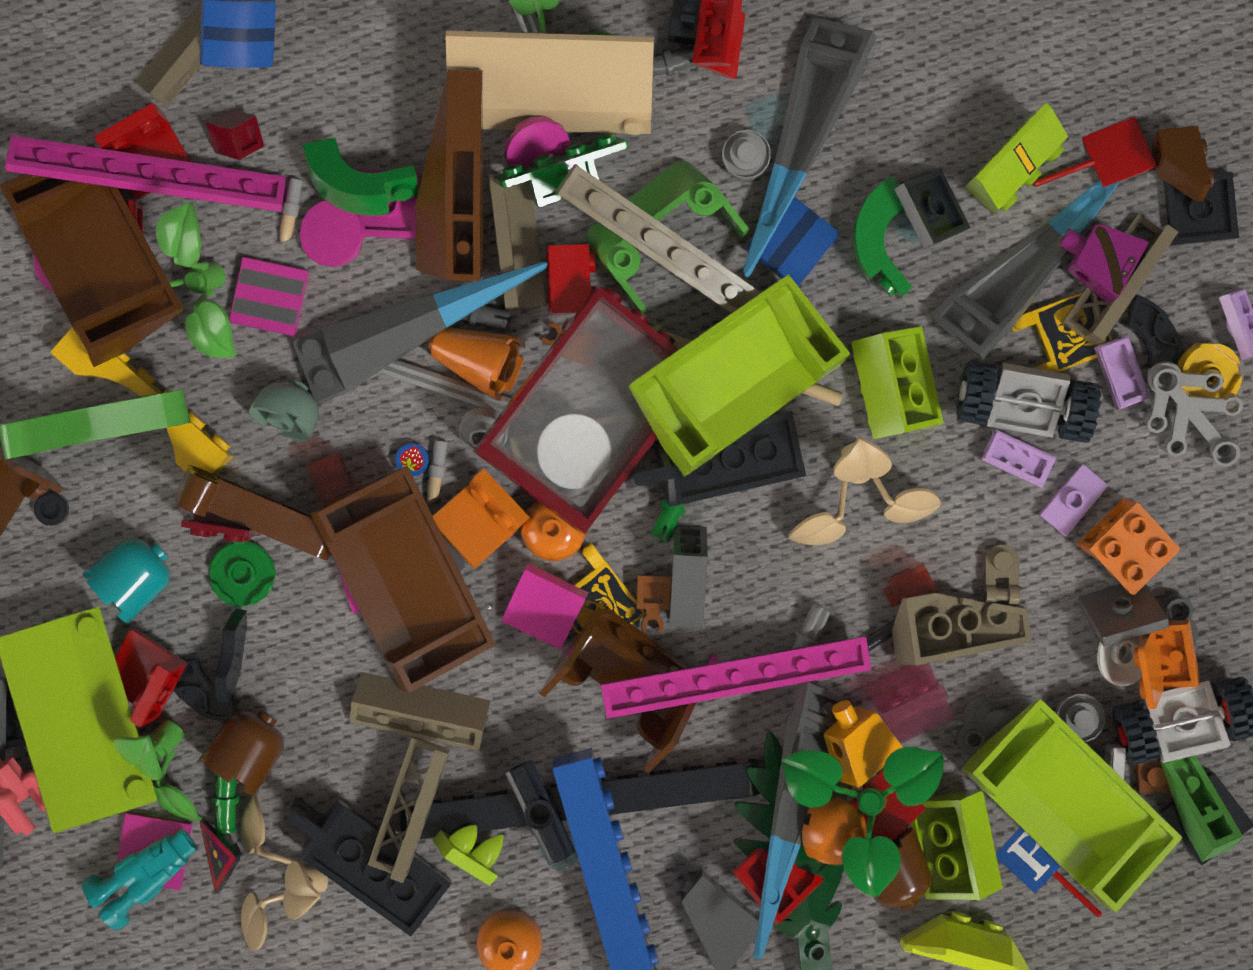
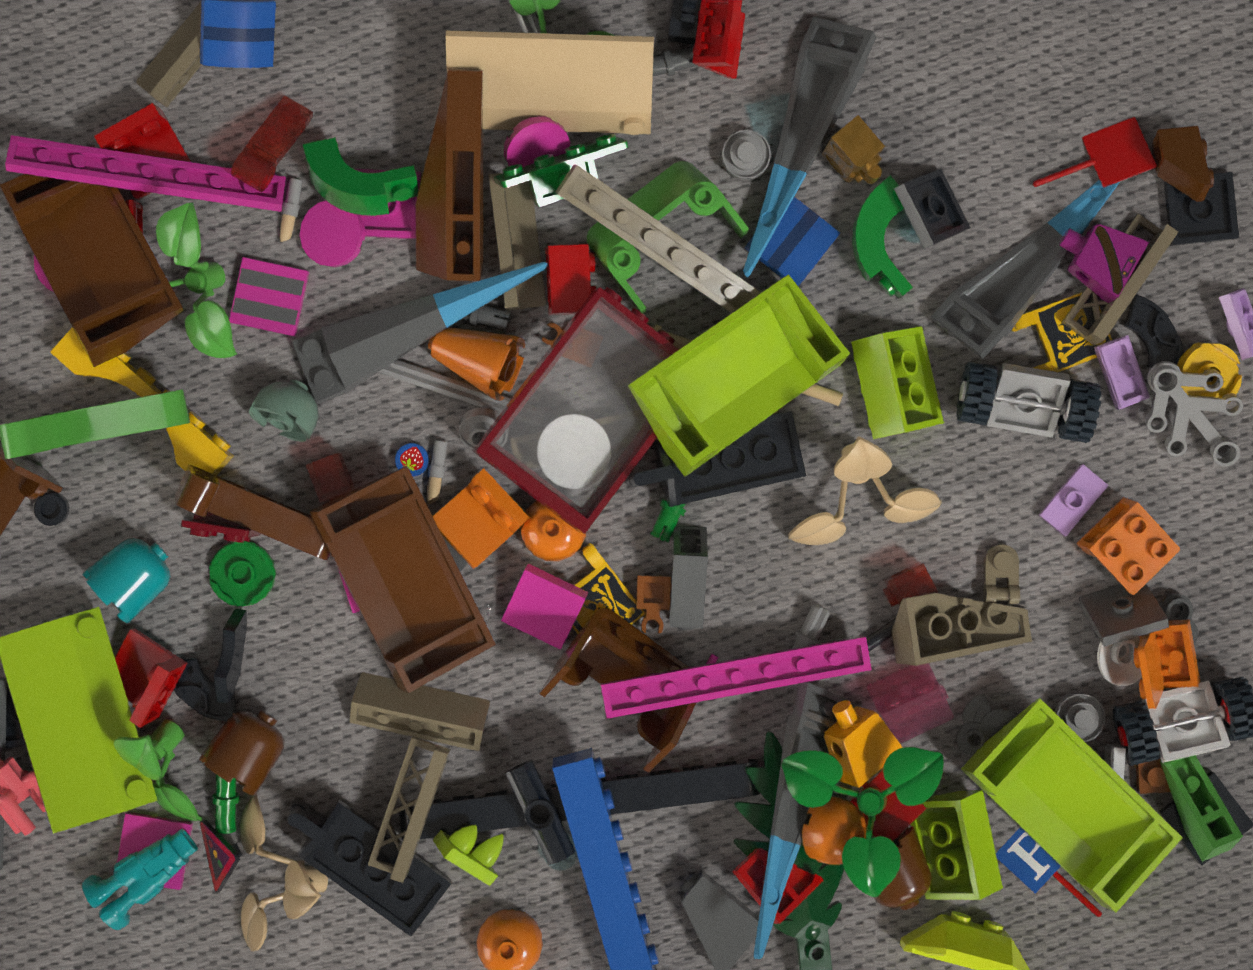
(235, 134): dark red panel -> none
(270, 144): none -> clear red plate
(855, 152): none -> pearl gold piece
(1018, 458): lavender plate -> none
(1019, 160): lime slope -> none

